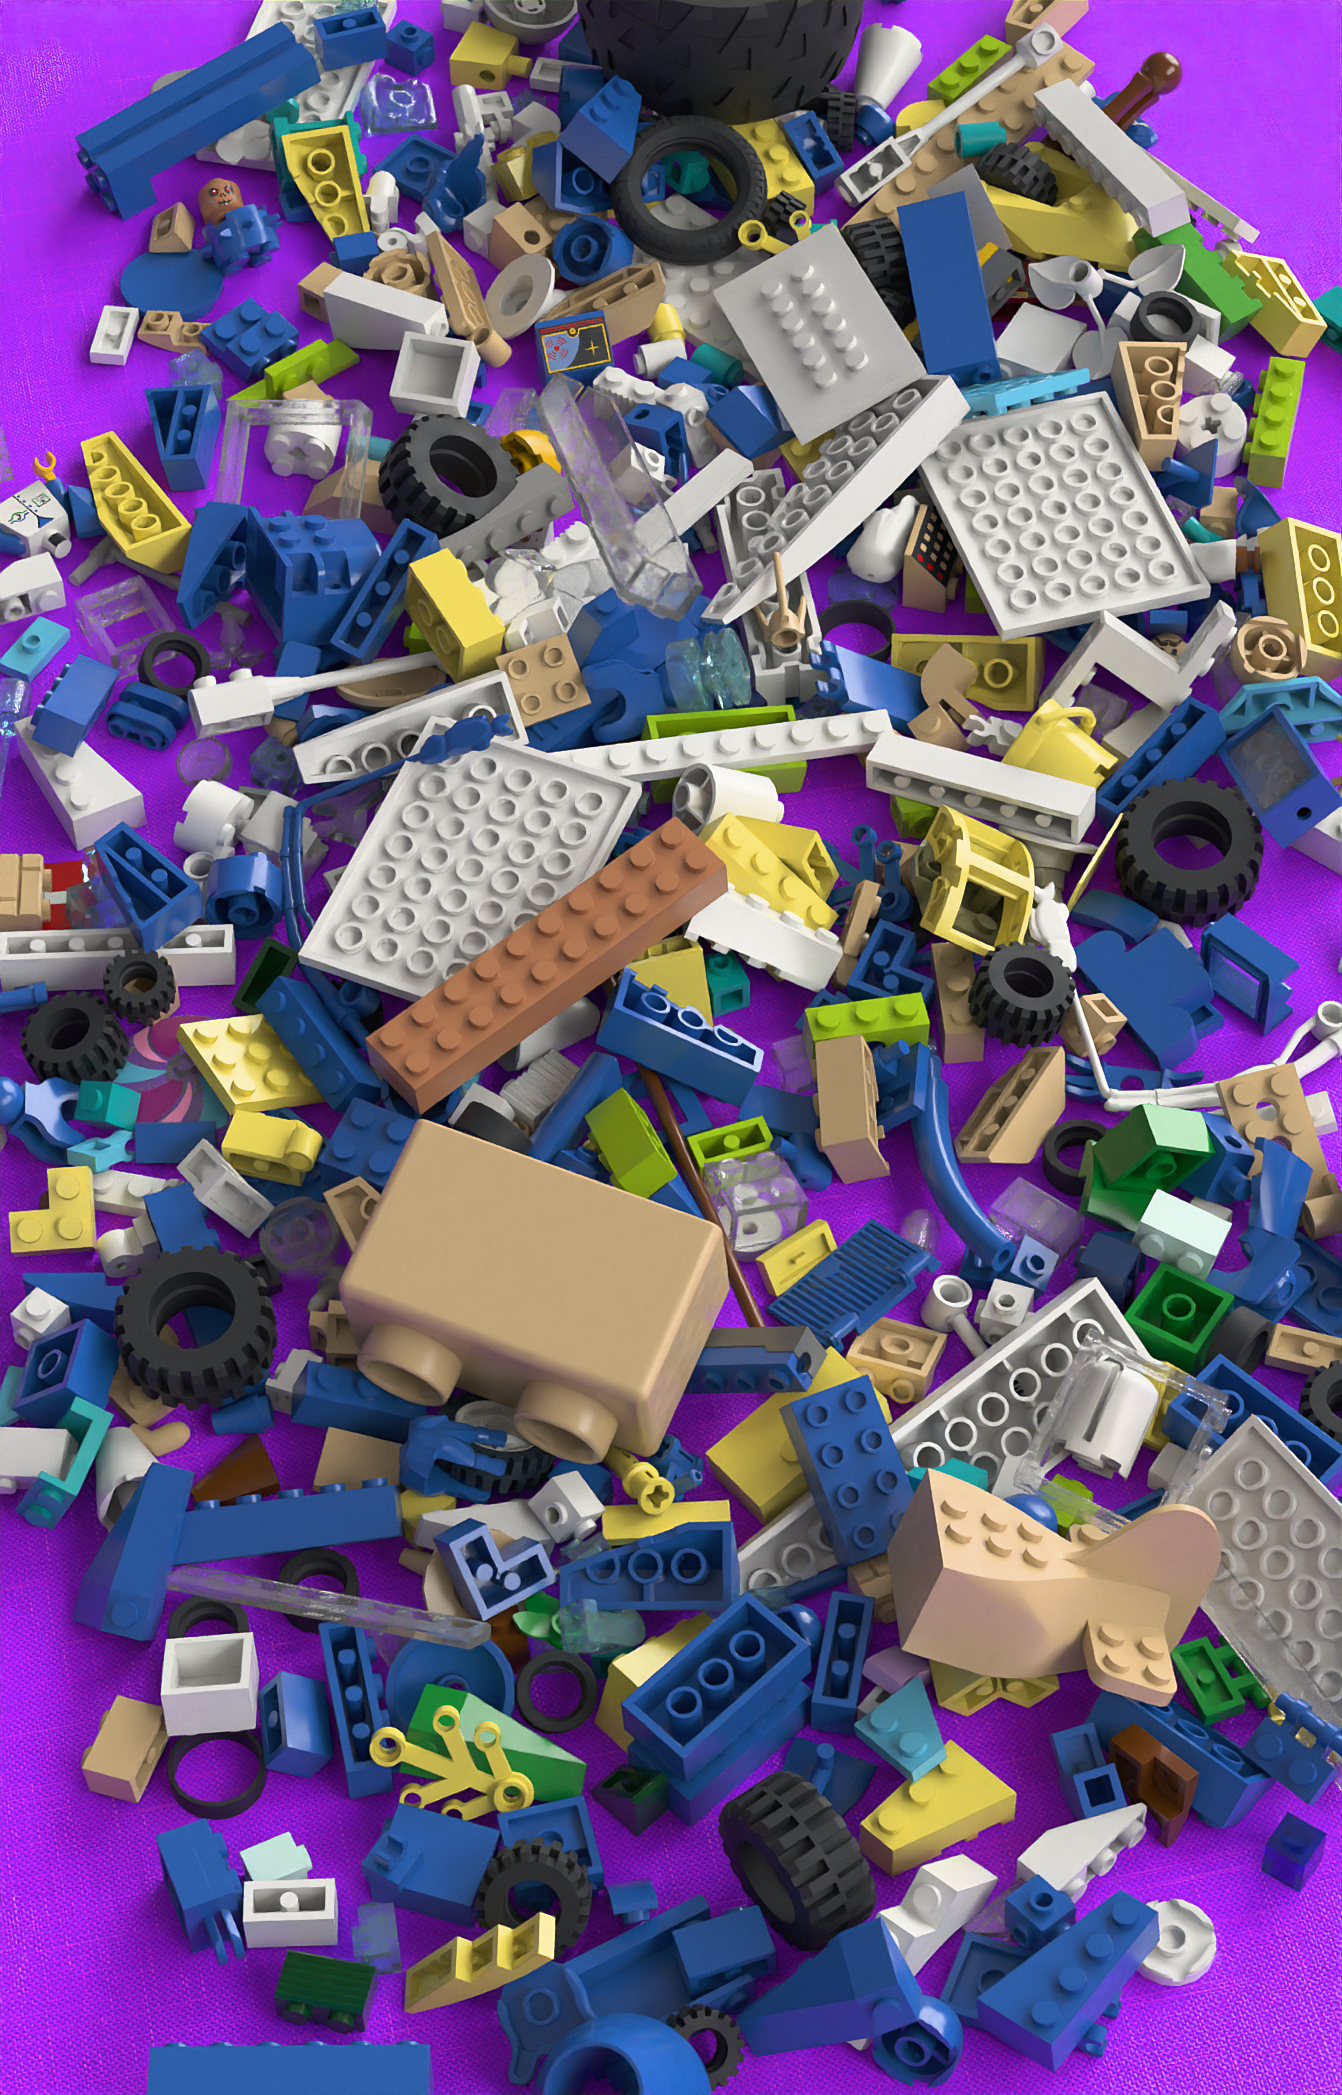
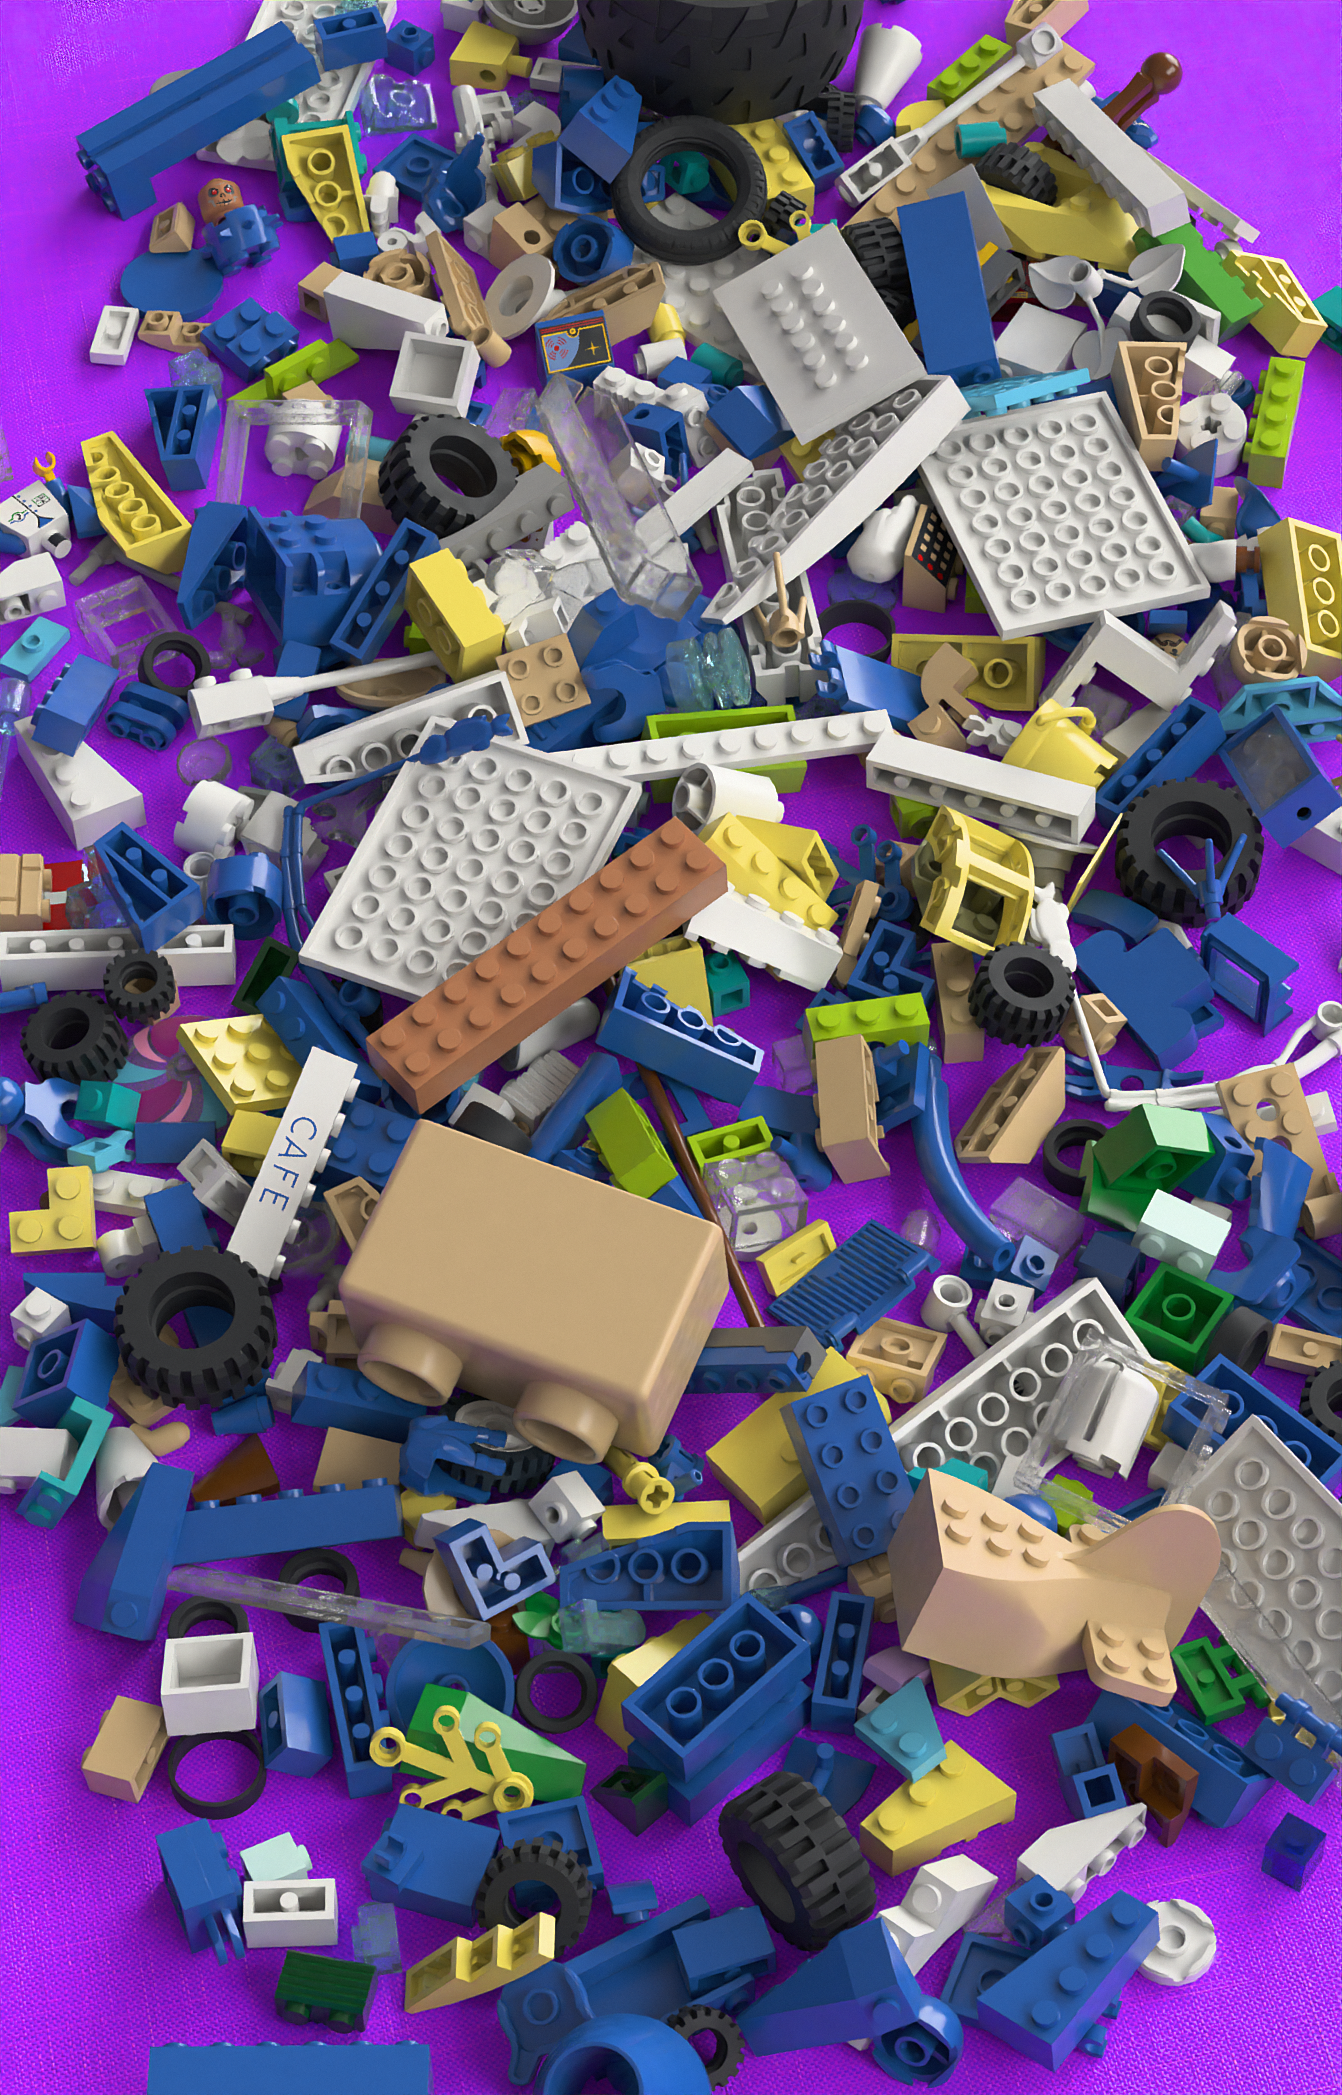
(292, 1160): none -> white brick
(1210, 890): none -> blue plant

